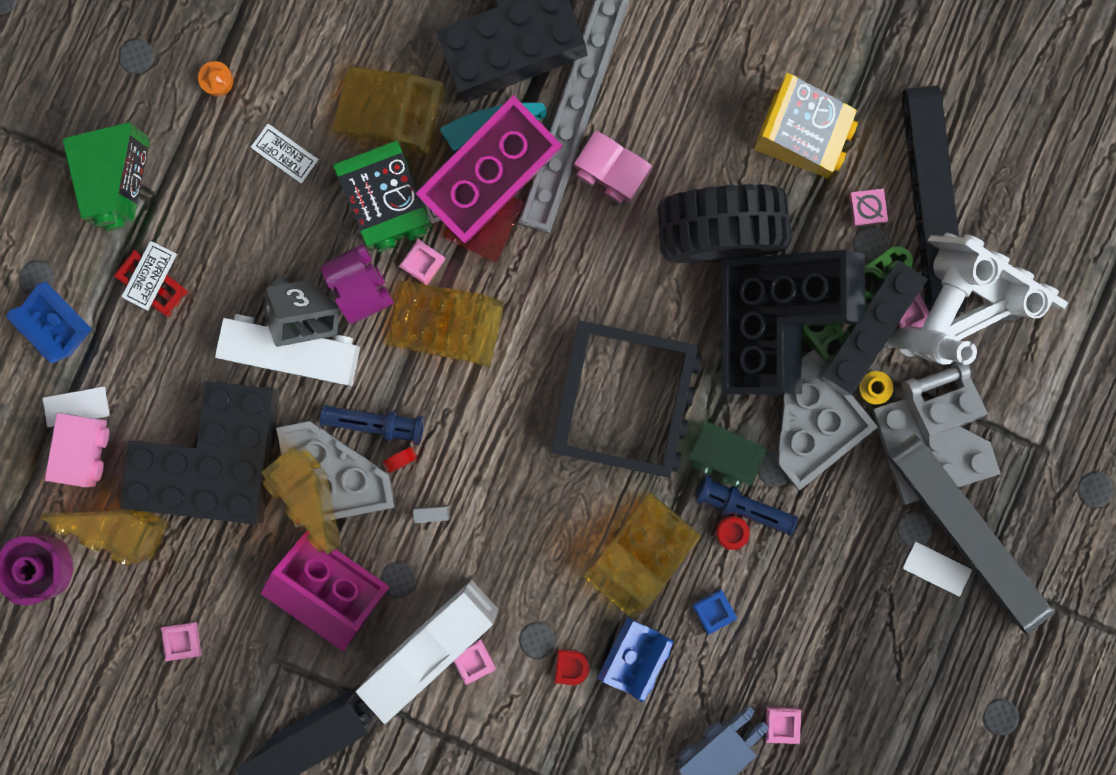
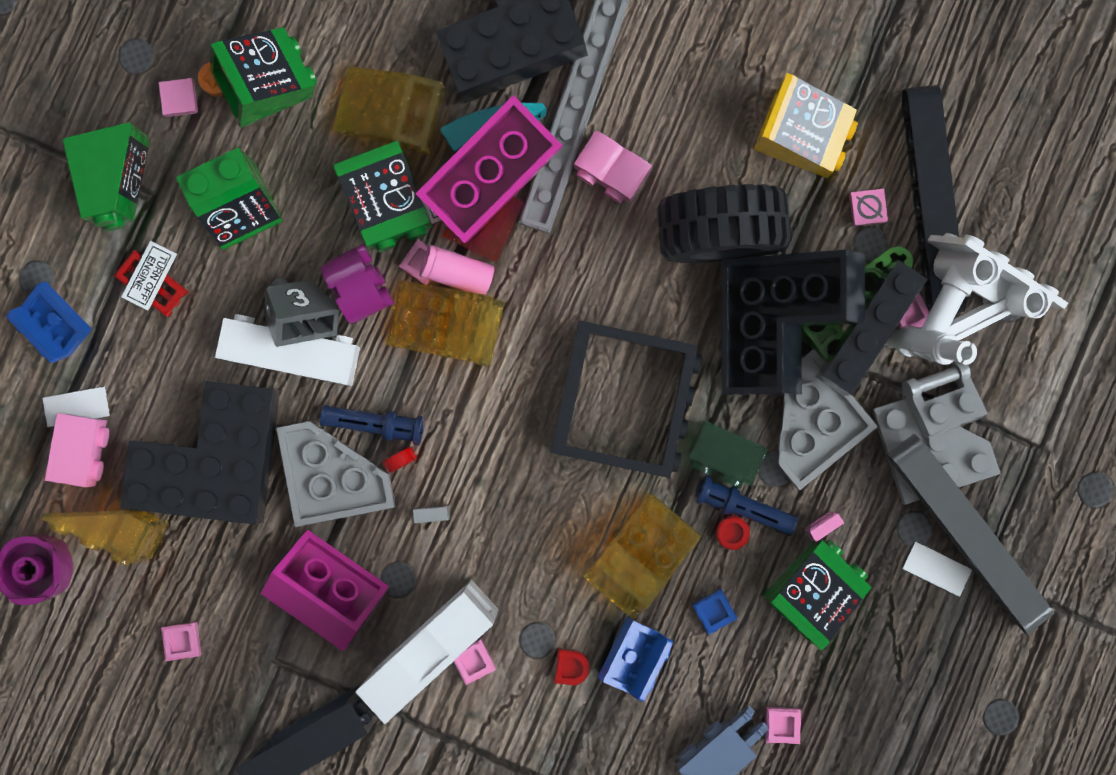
(178, 97): none -> bright pink tile
(230, 198): none -> green slope
(261, 74): none -> slope
(284, 153): white sticker -> none
(306, 491): clear yellow slope -> none
(456, 270): none -> bright pink pin
(818, 592): none -> slope
(823, 526): none -> bright pink tile
(867, 393): yellow plate -> none

